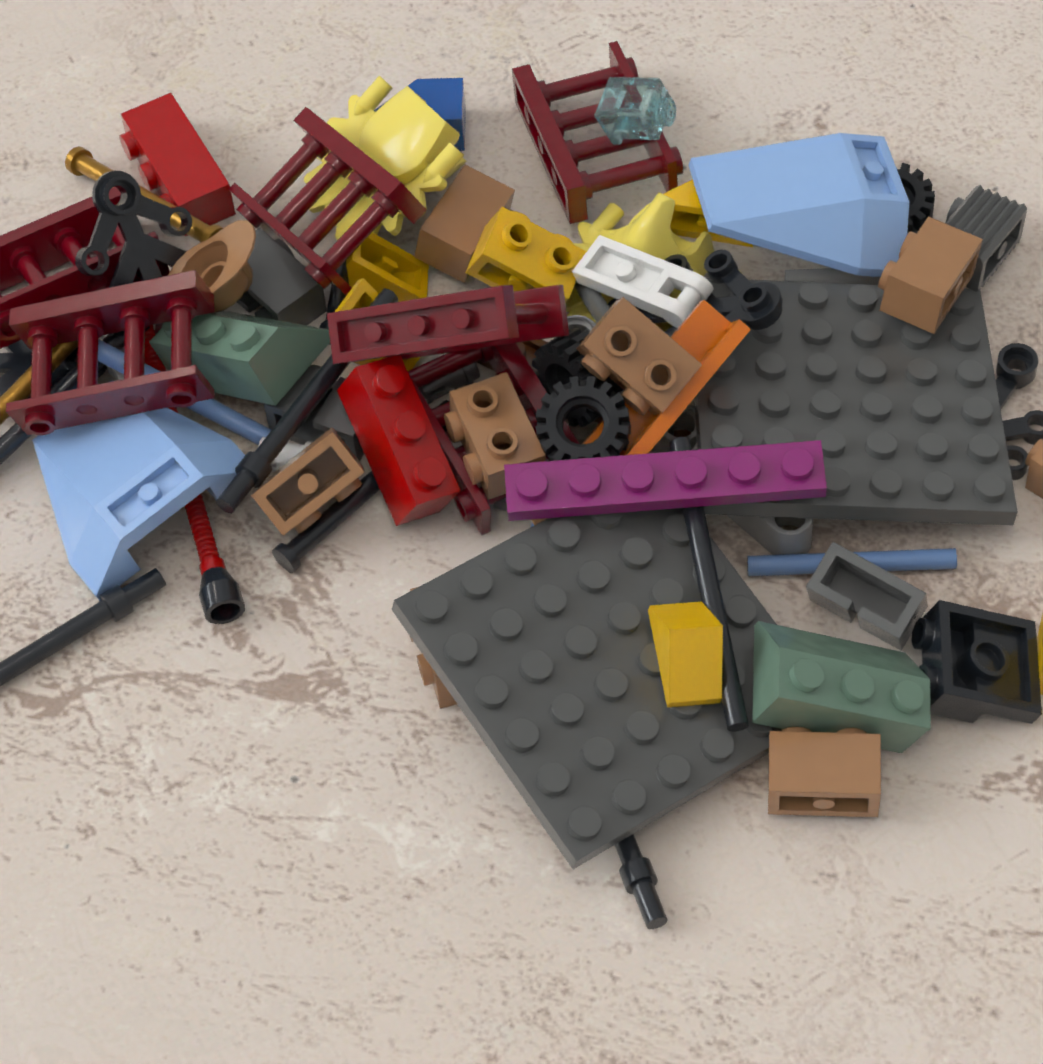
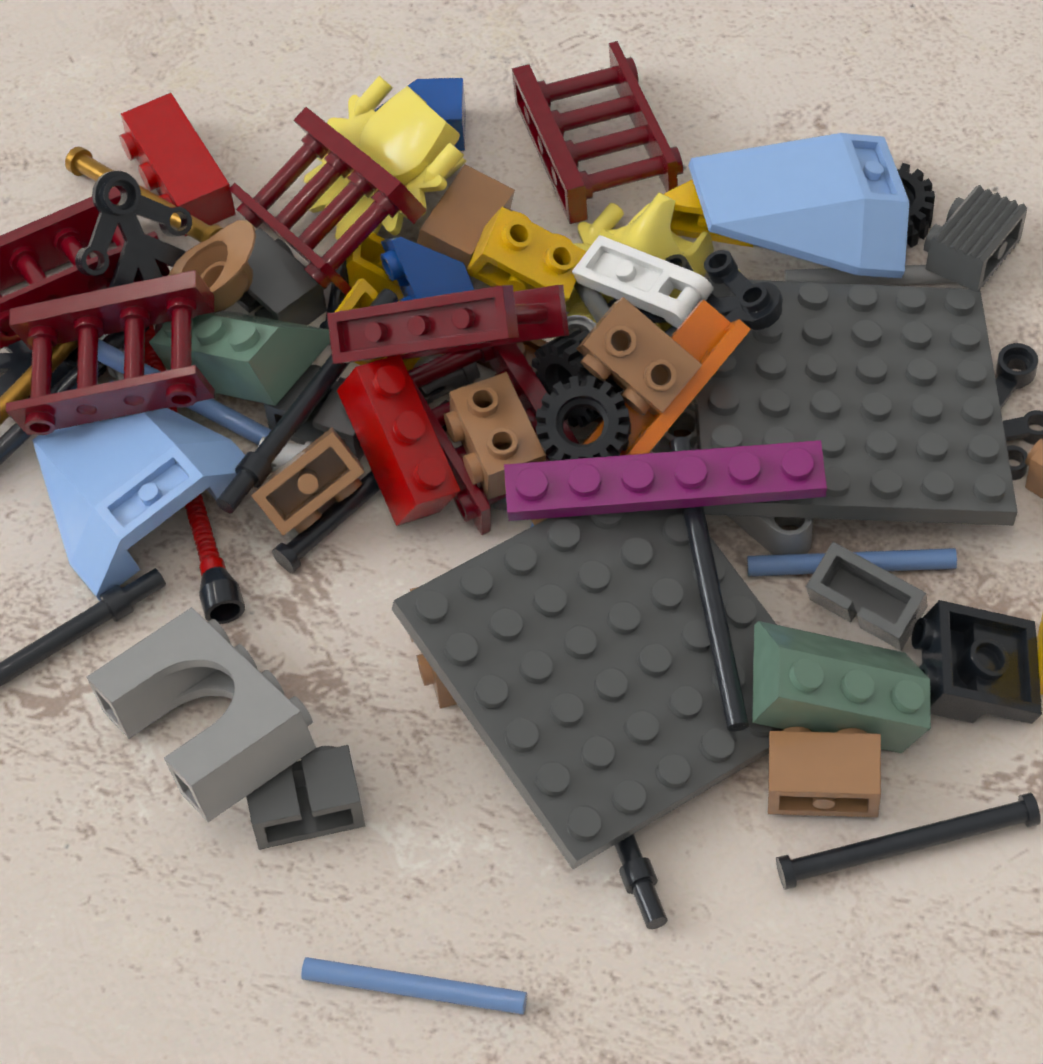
(195, 660): none -> light grey arch
(307, 799): none -> dark grey piece
(414, 985): none -> medium blue bar
(422, 270): none -> blue slope
(643, 110): clear light blue brick -> none
(688, 652): yellow slope -> none
(913, 839): none -> black bar
(929, 274): medium nougat brick -> none

